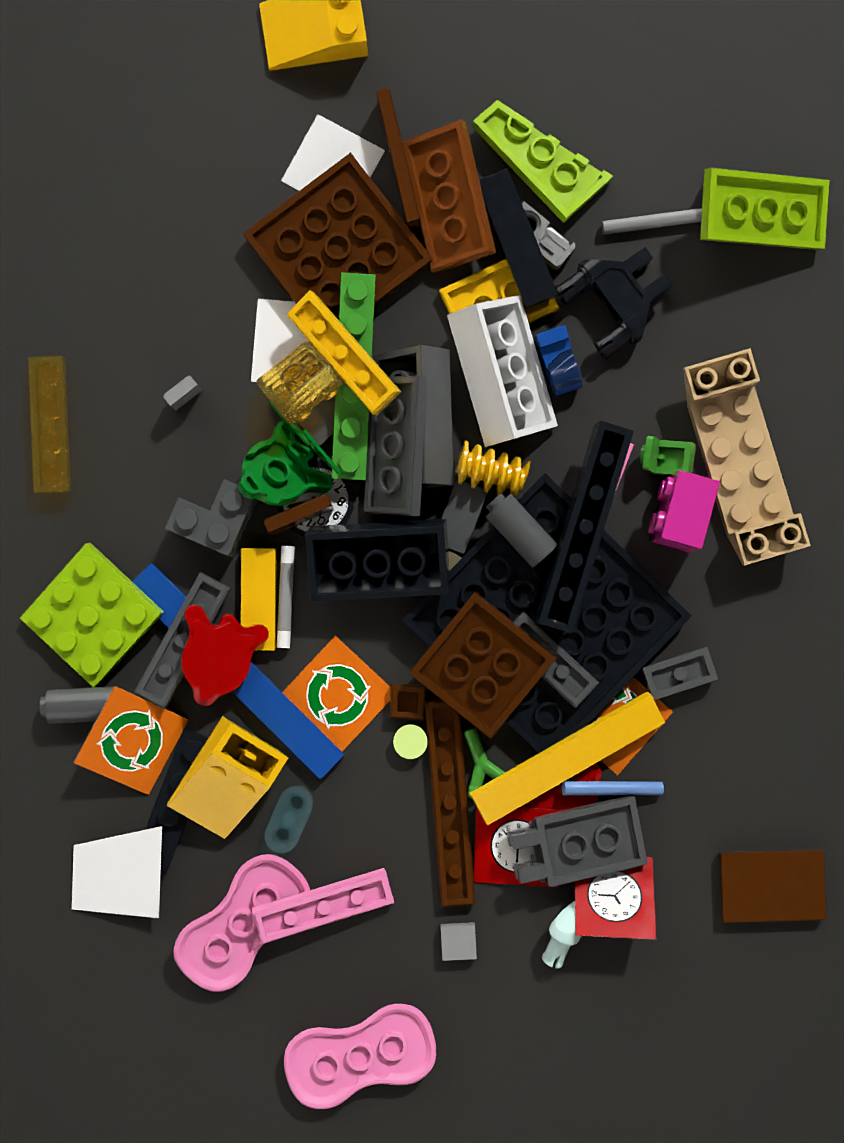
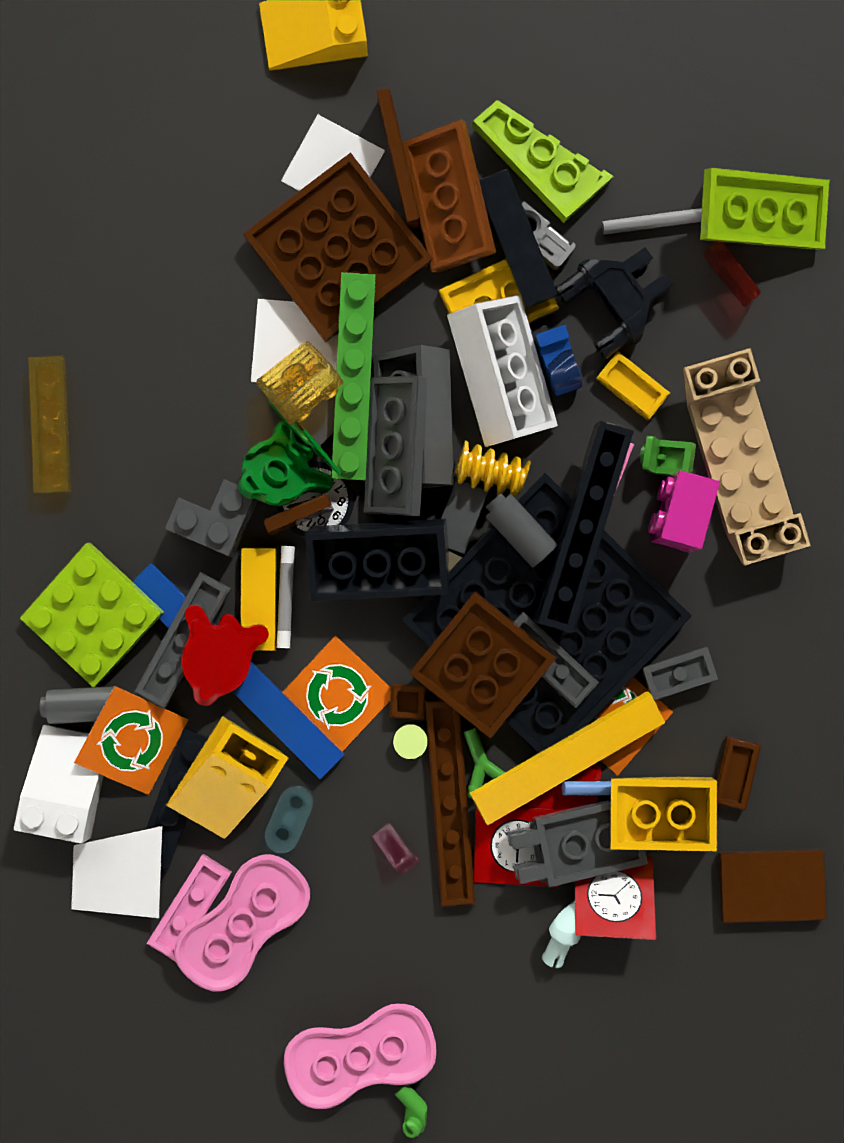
(58, 794): none -> white slope
(182, 392): light grey tile -> none
(190, 903): none -> bright pink tile
(322, 905): bright pink tile -> none
(343, 353): yellow tile -> none
(395, 849): none -> clear pink piece
(415, 1111): none -> bright green arm
(458, 941): light grey tile -> none
(633, 386): none -> yellow tile
(664, 813): none -> yellow slope
(732, 273): none -> clear red tile
(736, 772): none -> reddish brown tile

